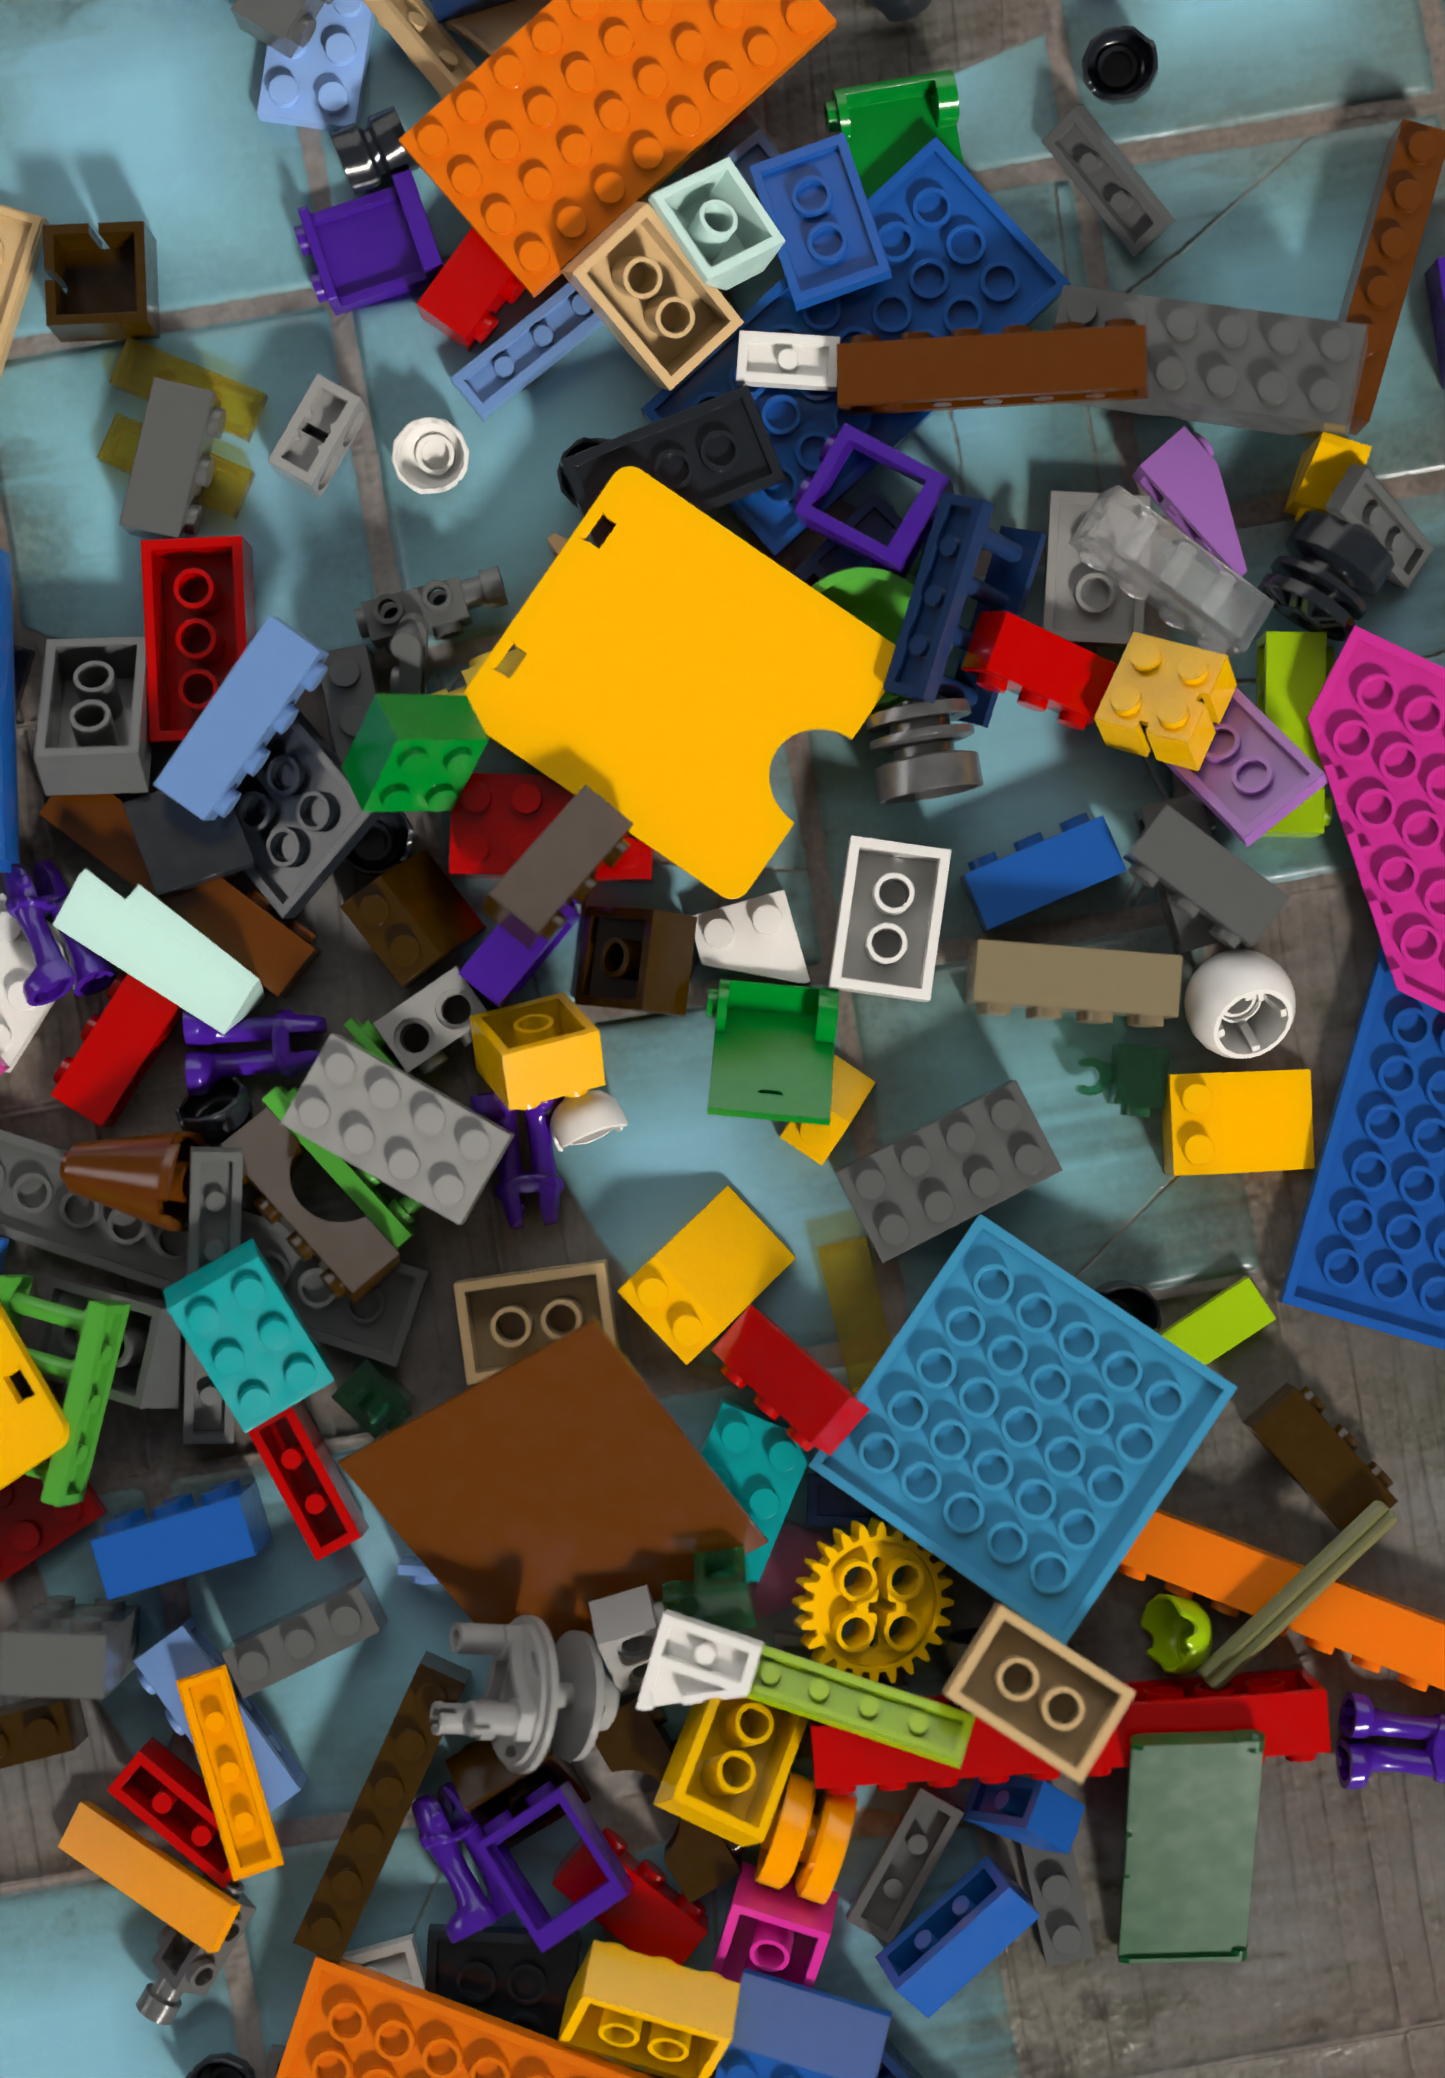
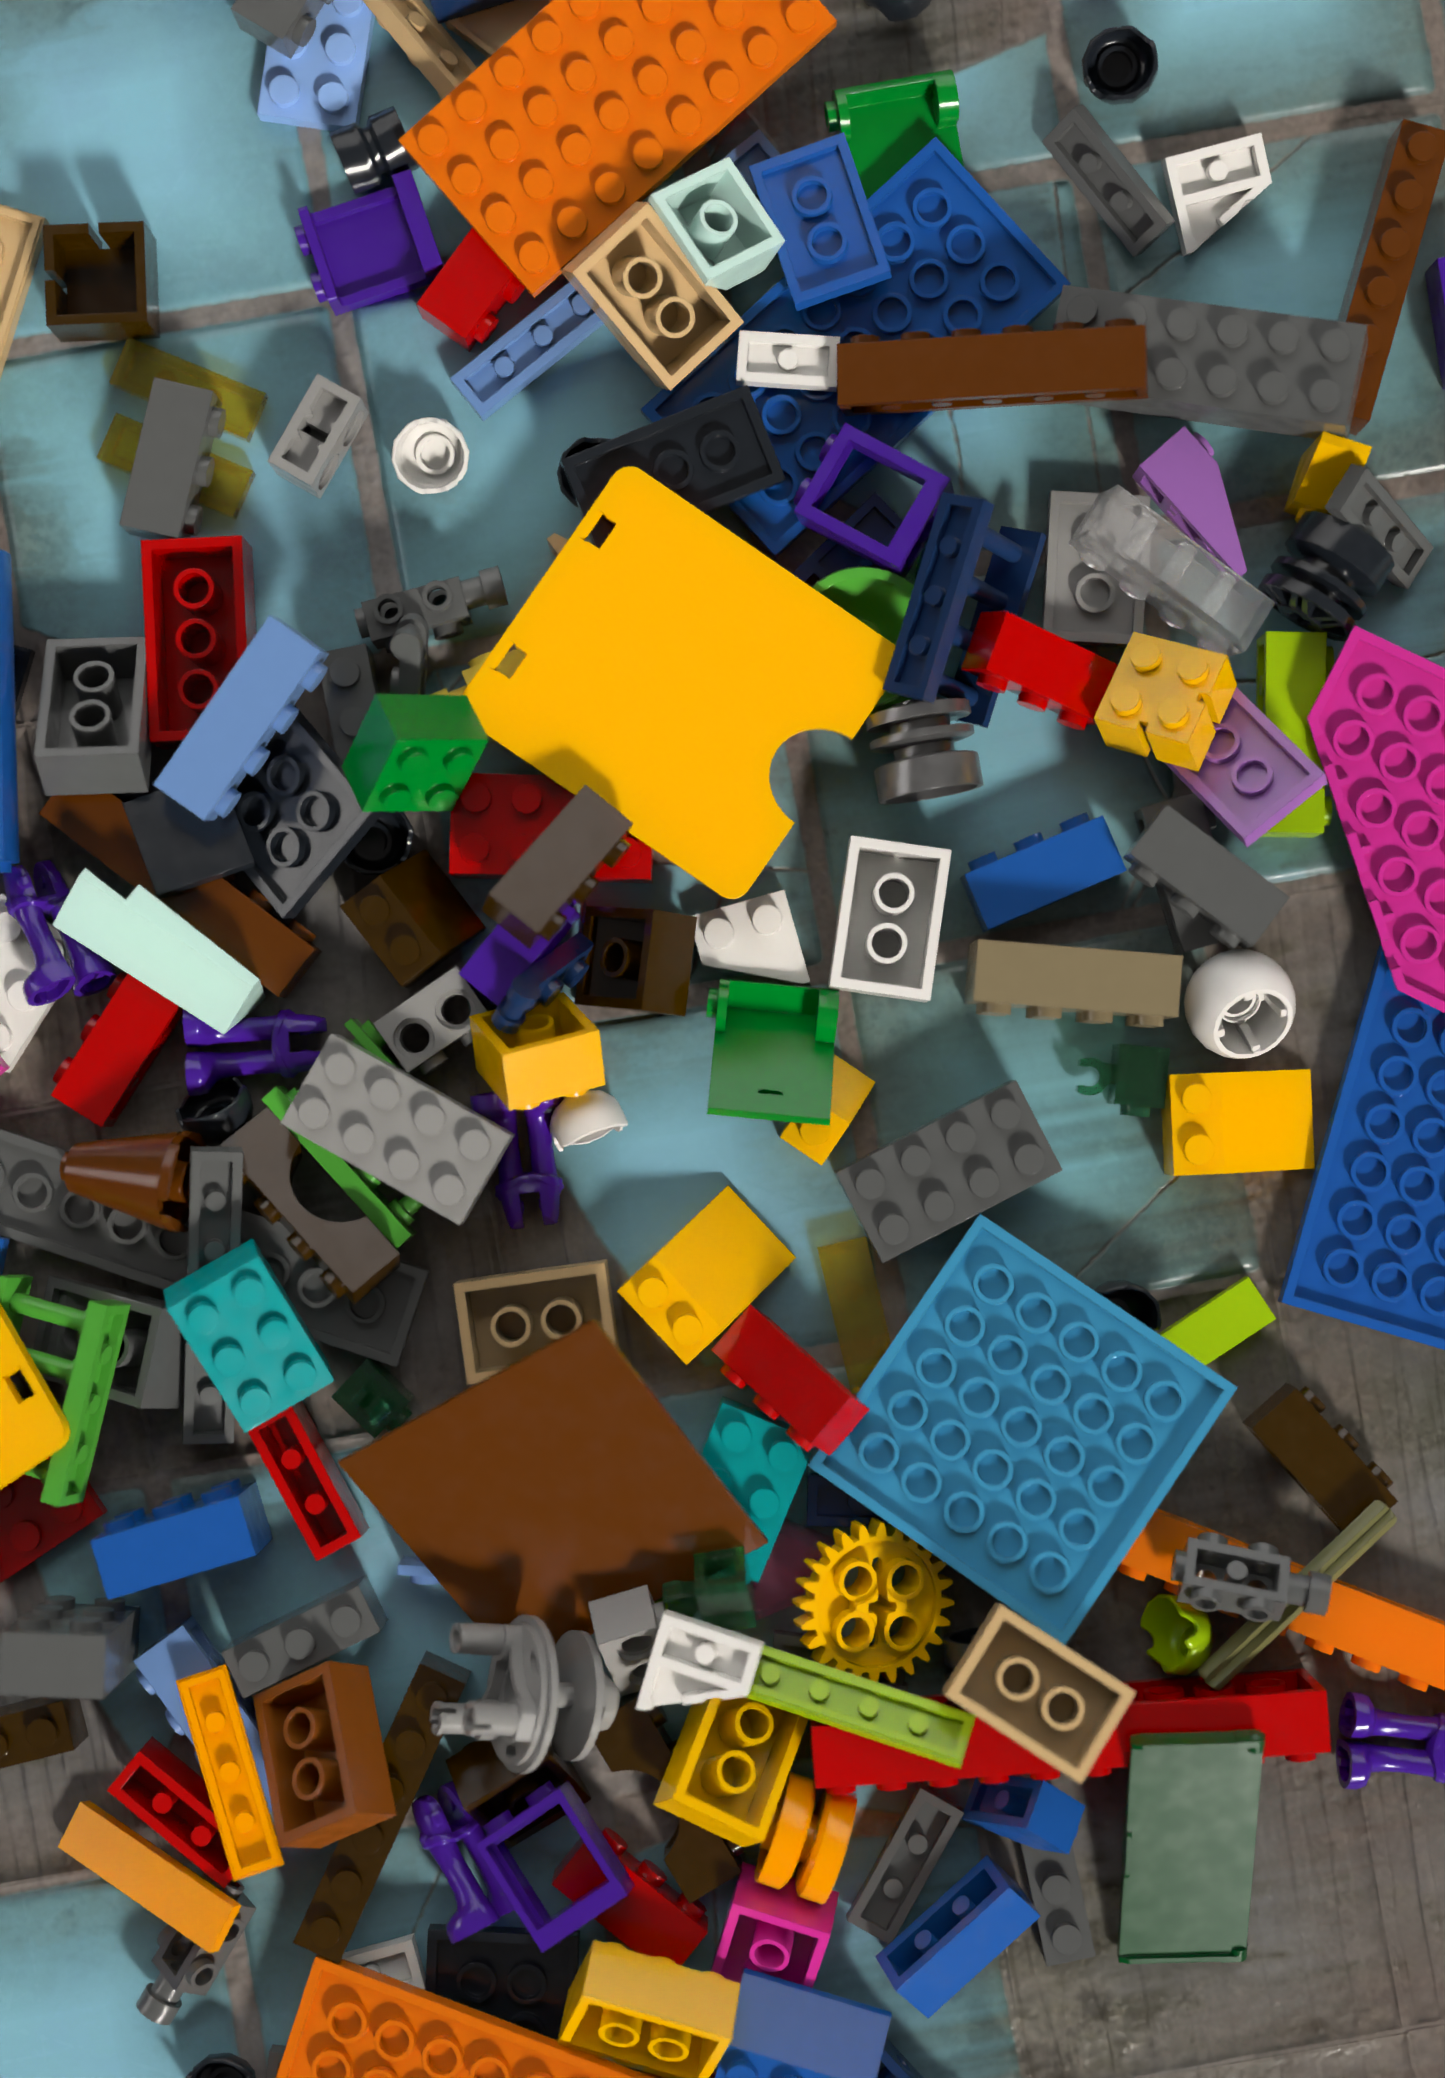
(323, 1755): none -> dark orange brick
(543, 983): none -> dark blue plate
(1213, 186): none -> white wing
(1245, 1580): none -> dark grey brick

